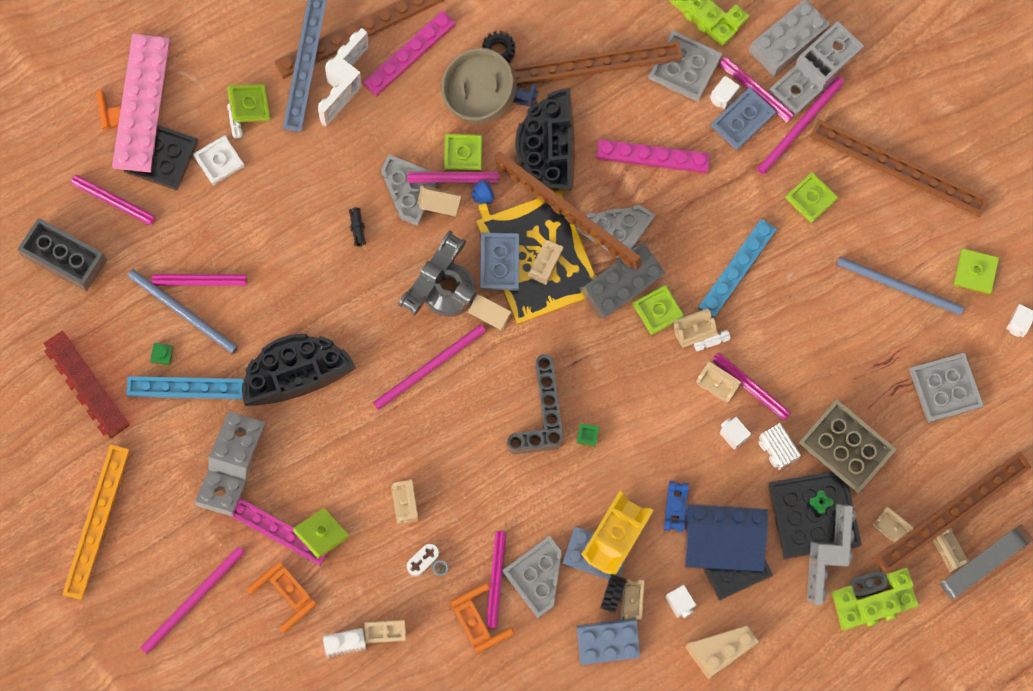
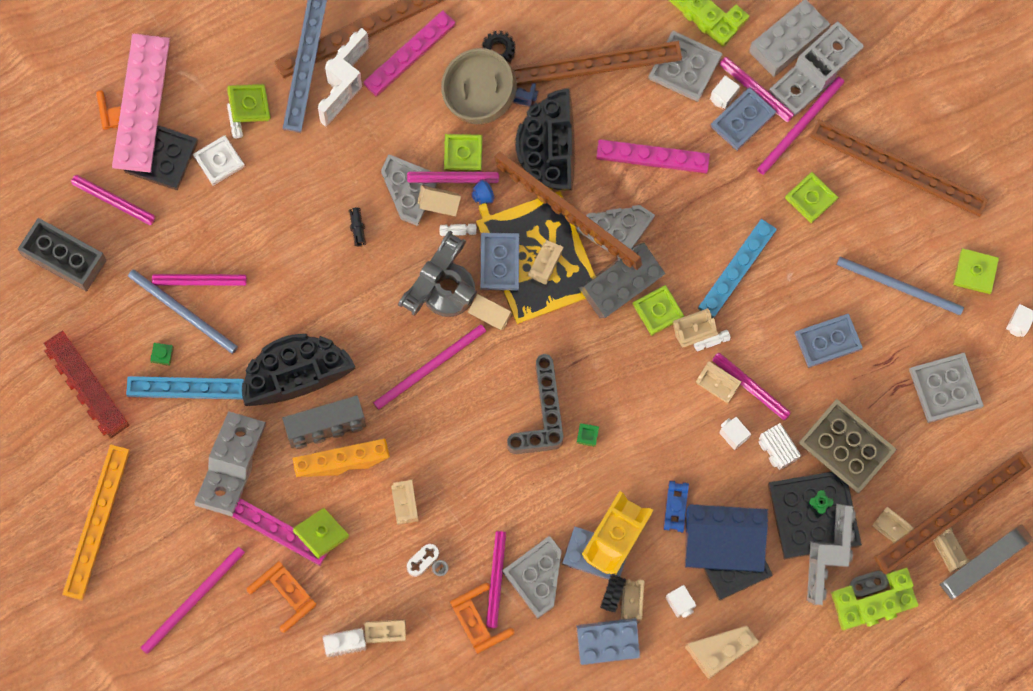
(324, 422): none -> dark grey brick
(340, 460): none -> light orange slope
(458, 229): none -> white axle
(828, 340): none -> sand blue plate

